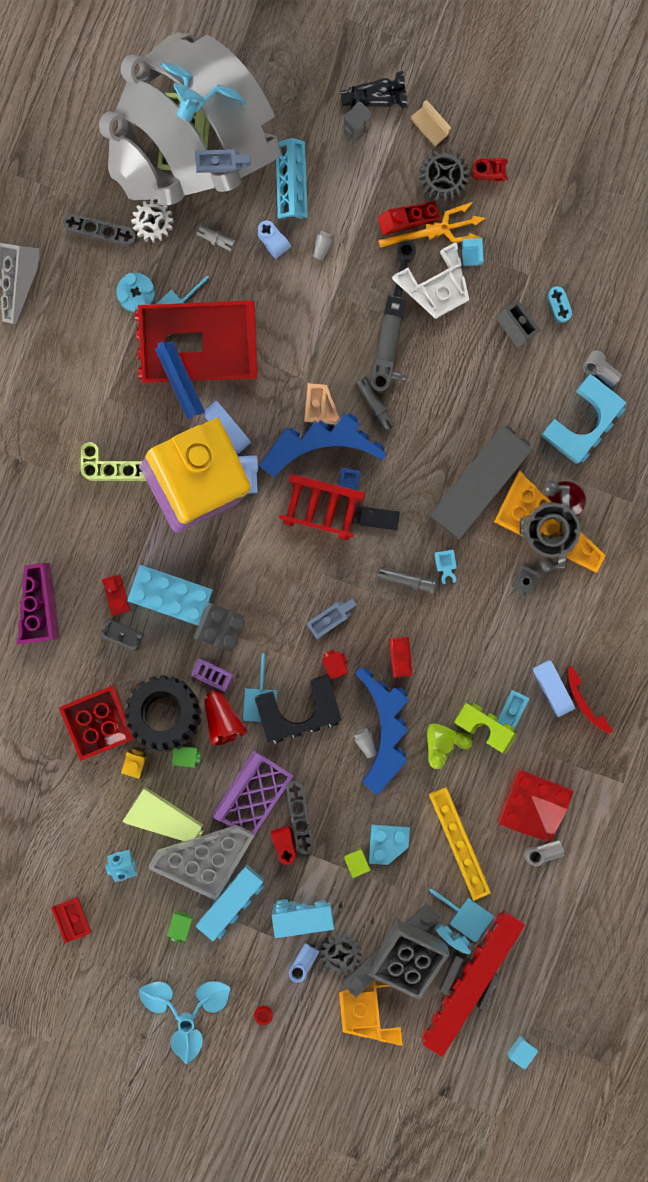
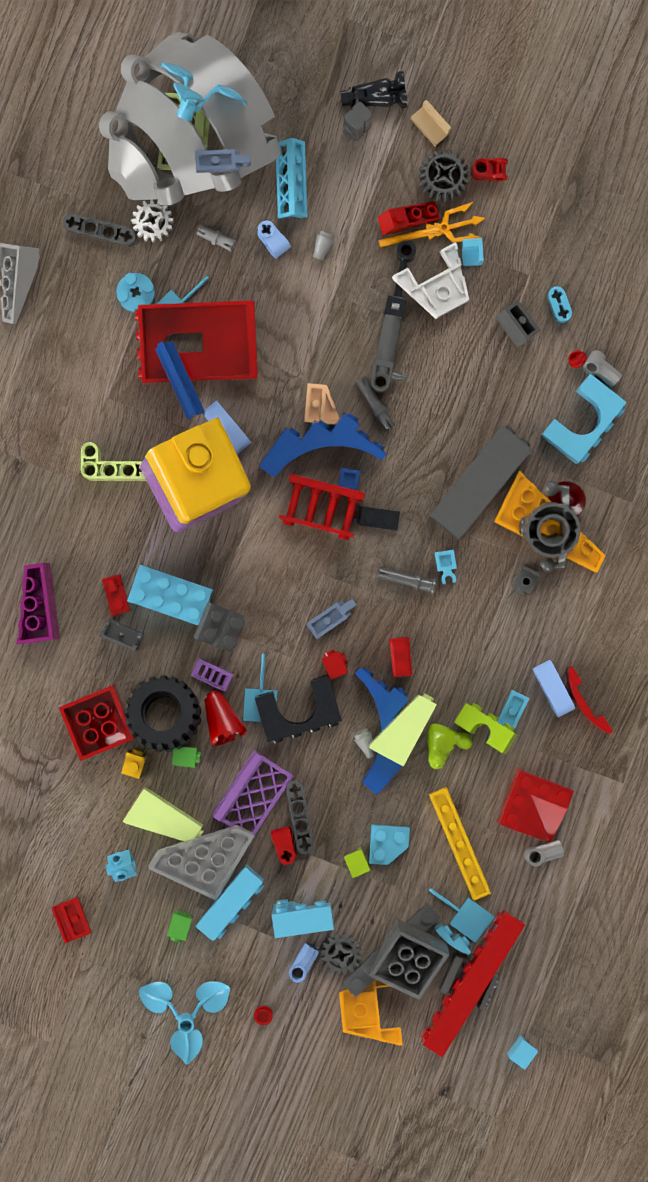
(250, 466): light blue piece -> none
(404, 730): none -> yellowish green slope
(577, 359): none -> red plate

